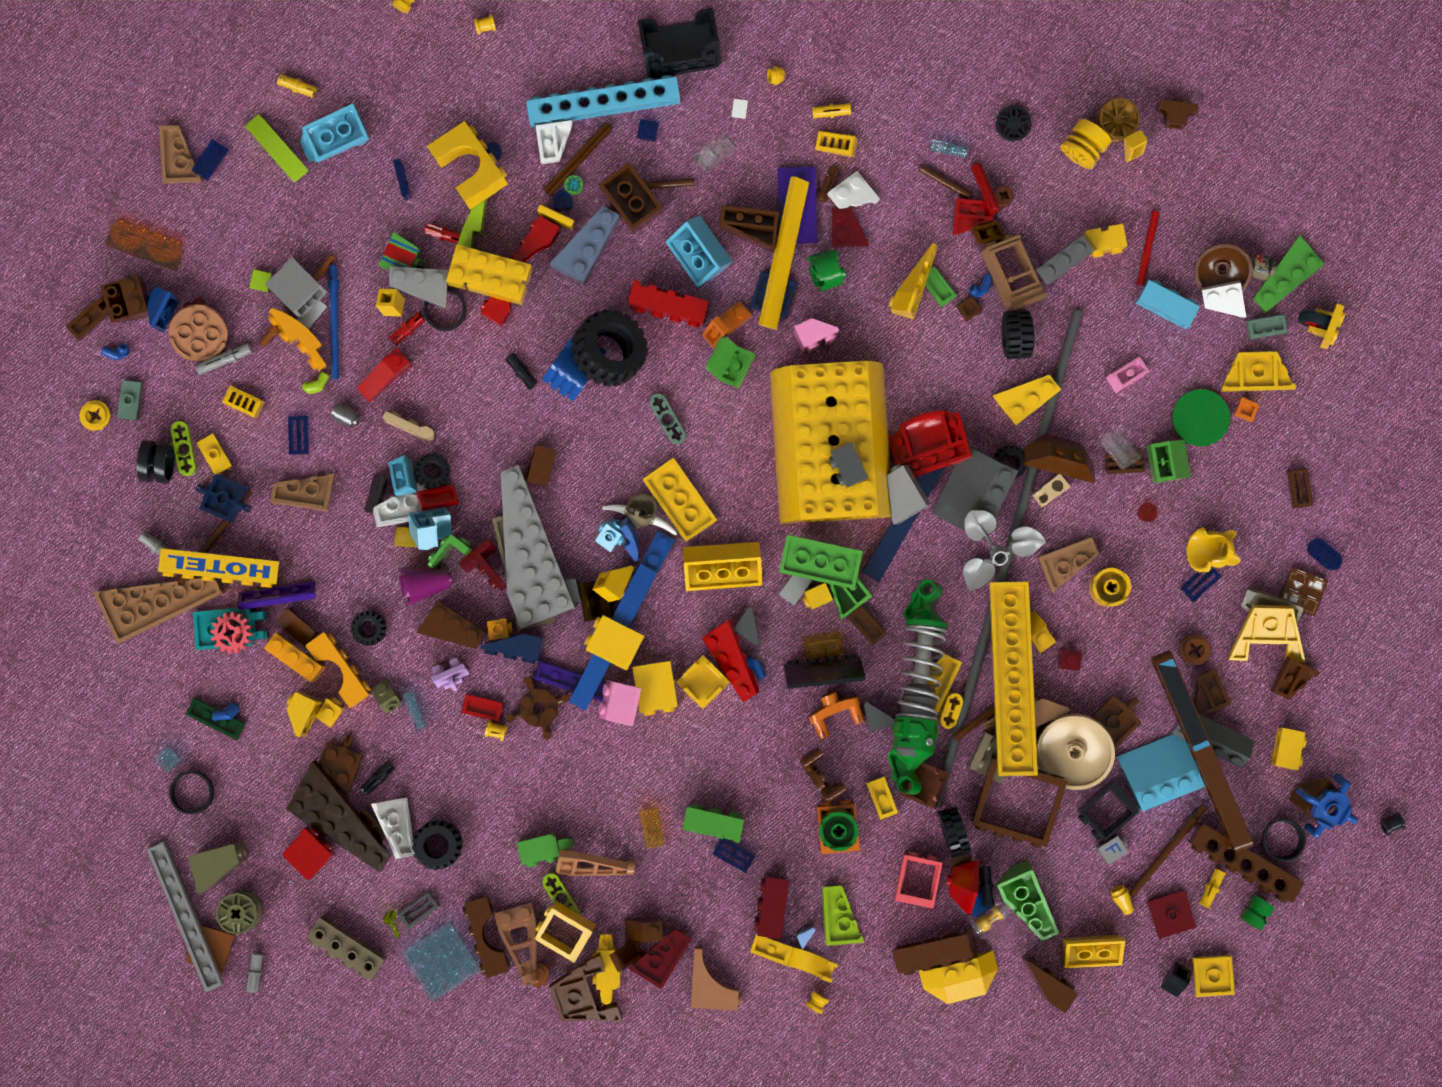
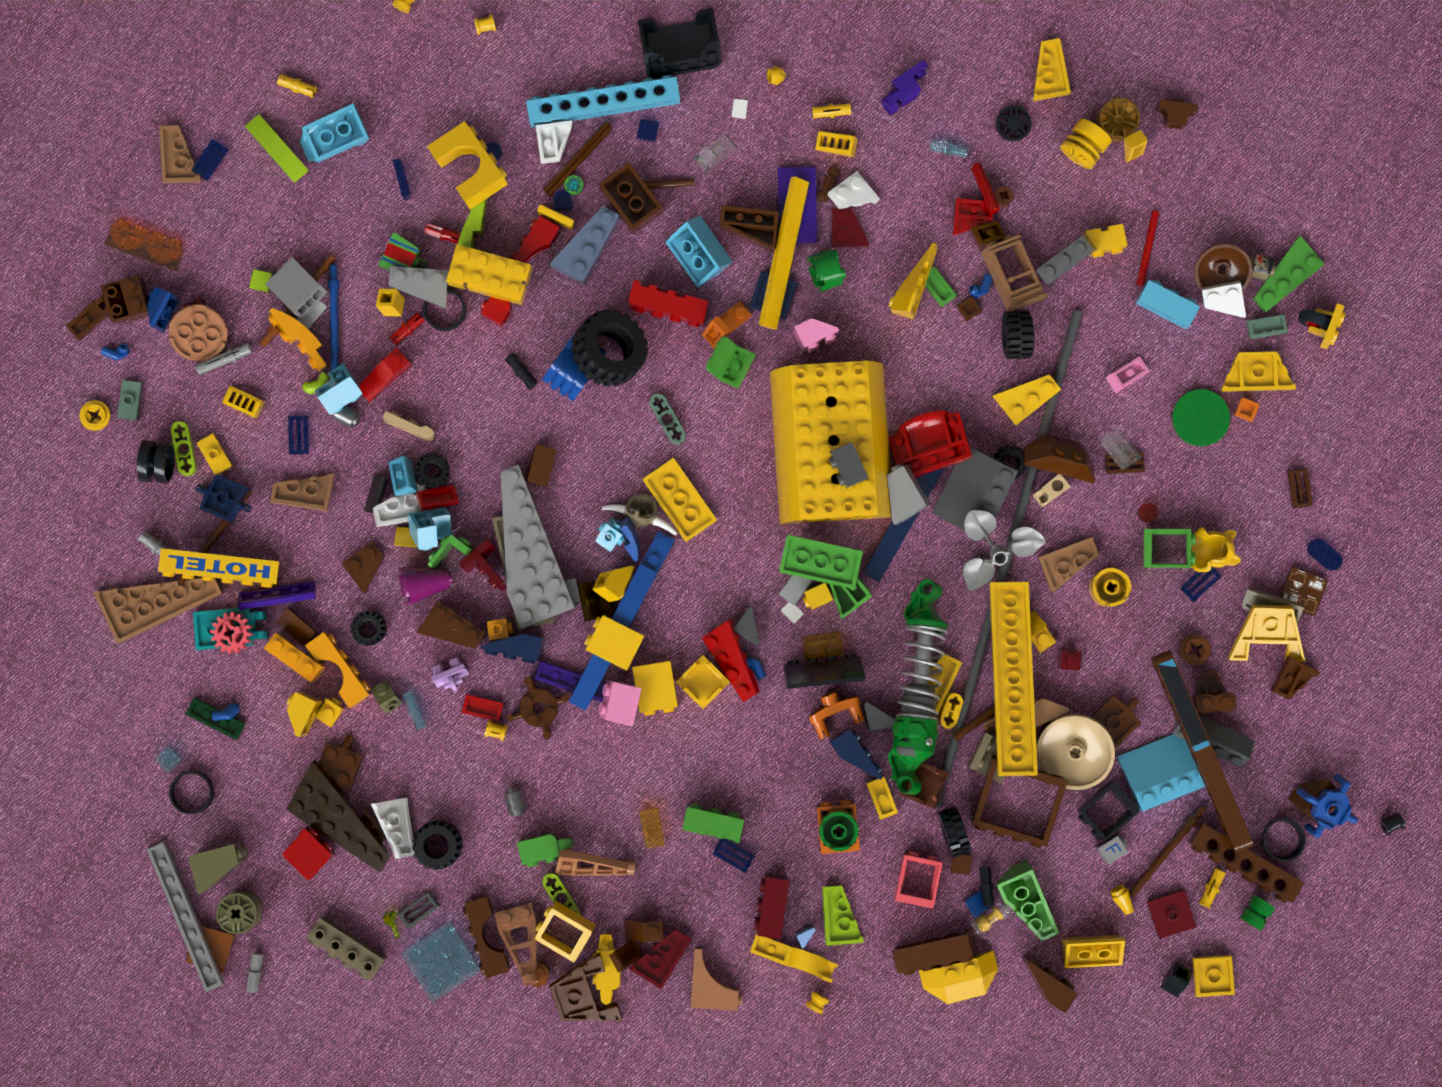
(339, 390): none -> brick
(364, 565): none -> reddish brown wing
(377, 778): black axle -> none
(515, 802): none -> flat silver brick
(722, 566): yellow slope -> none
(792, 612): none -> white sticker
(818, 779): reddish brown plate -> none
(848, 748): none -> dark blue slope
(867, 625): reddish brown plate -> none
(905, 88): none -> dark purple plate
(944, 181): reddish brown bar -> none
(964, 884): red slope -> none
(1051, 72): none -> yellow wing
(1148, 546): none -> bright green window
(1168, 461): bright green slope -> none
(1220, 701): none -> reddish brown brick
(1288, 748): yellow brick -> none

